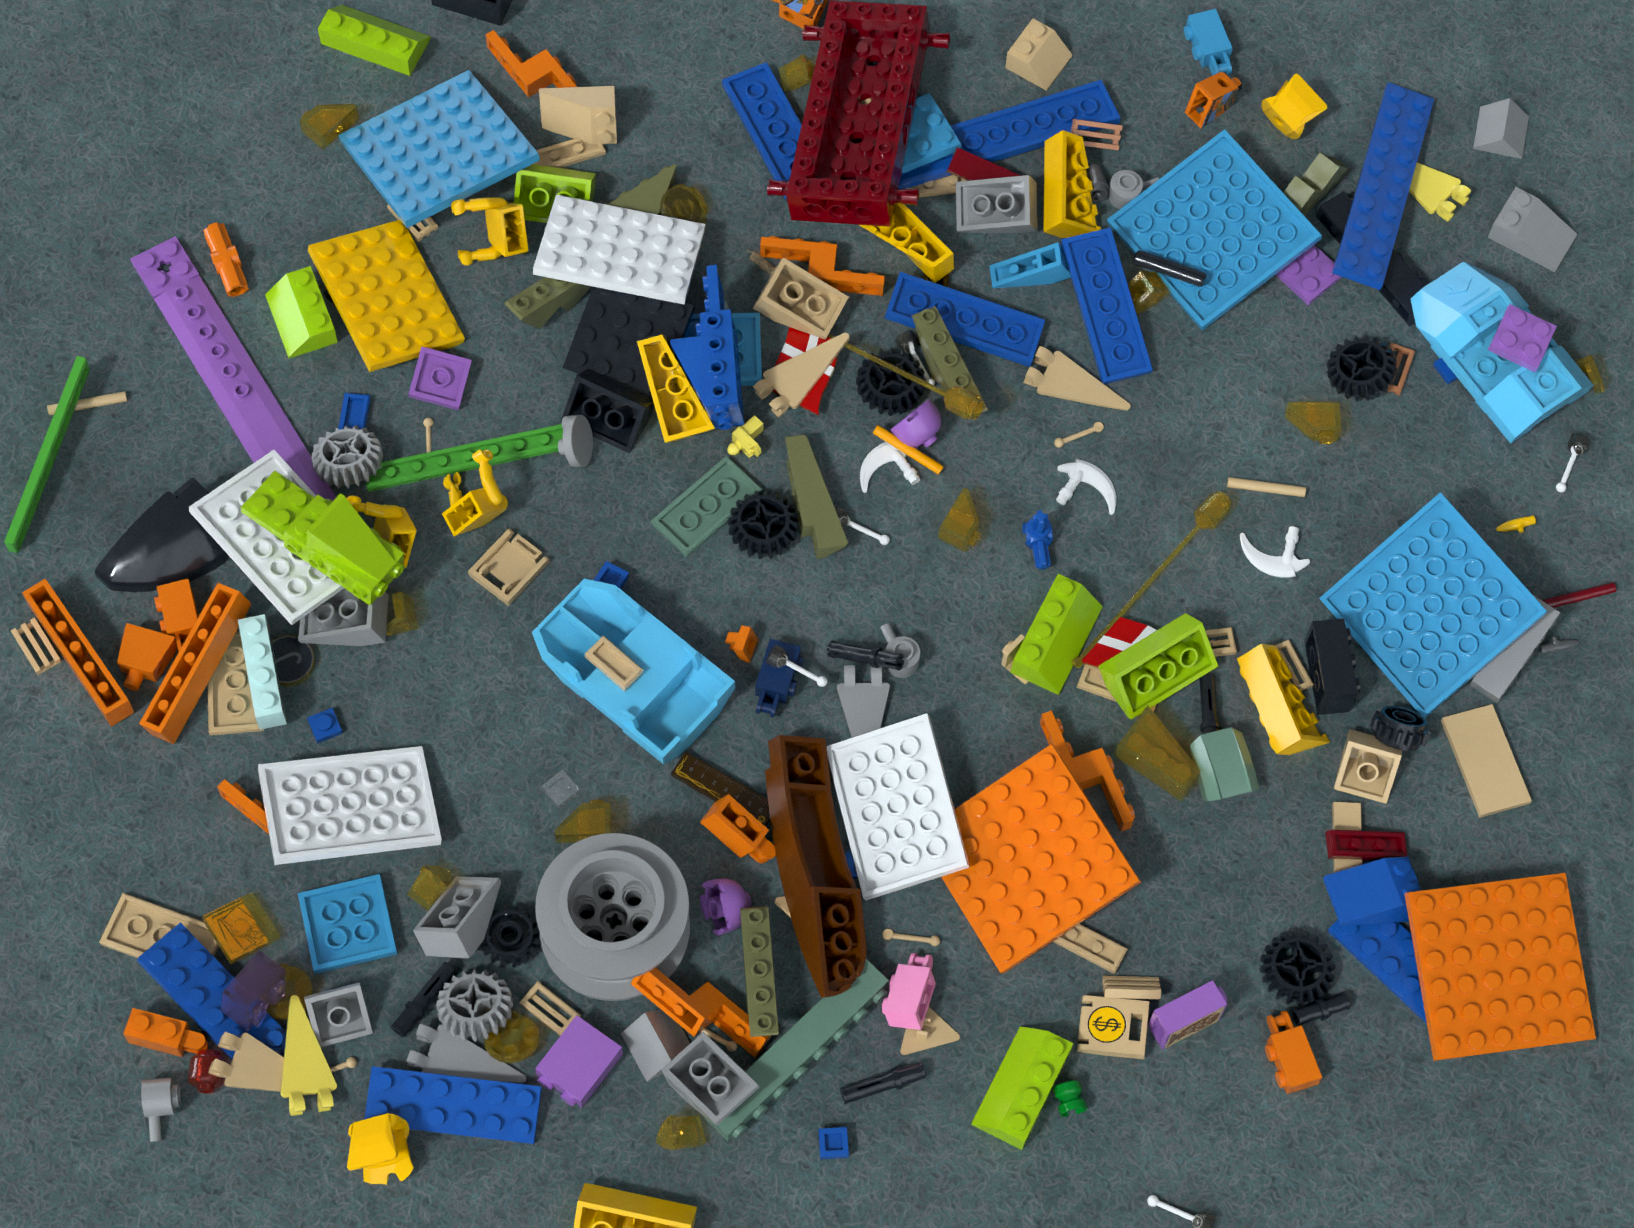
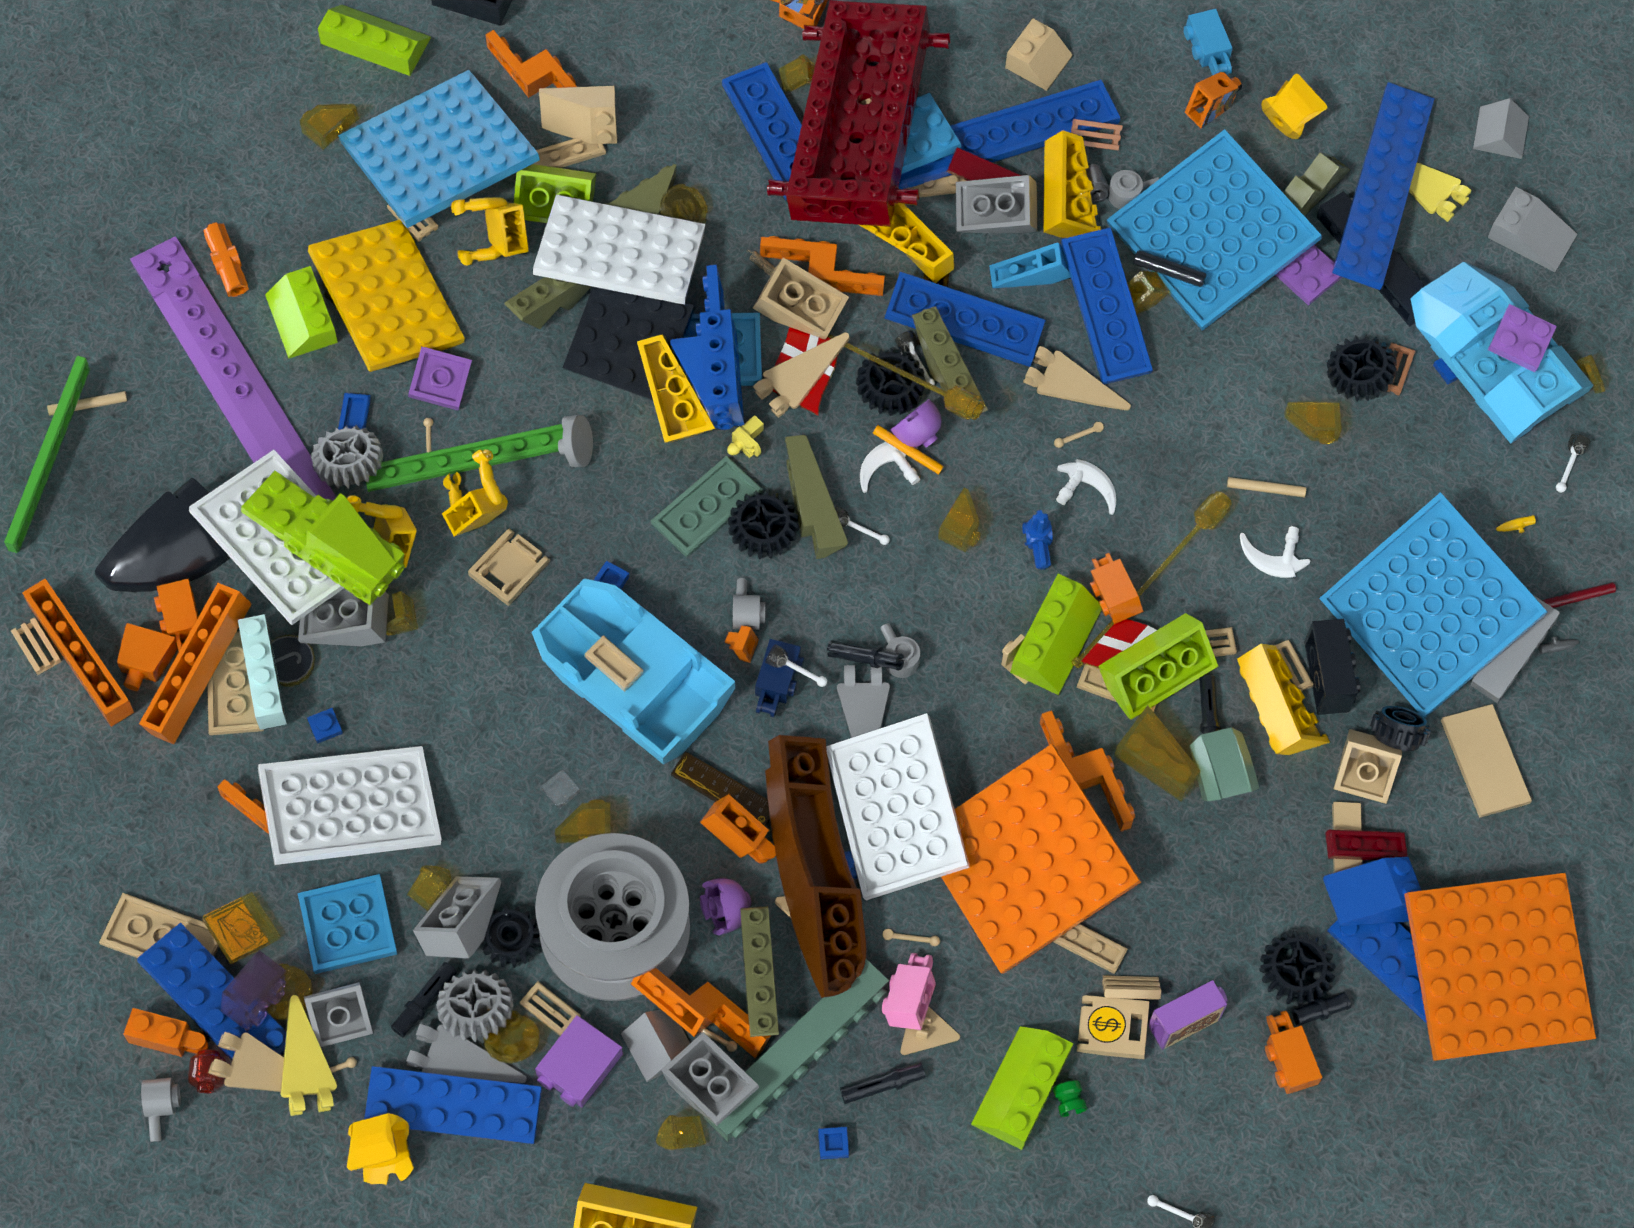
(612, 409): black slope -> none
(747, 608): none -> light grey piece
(1115, 589): none -> orange brick

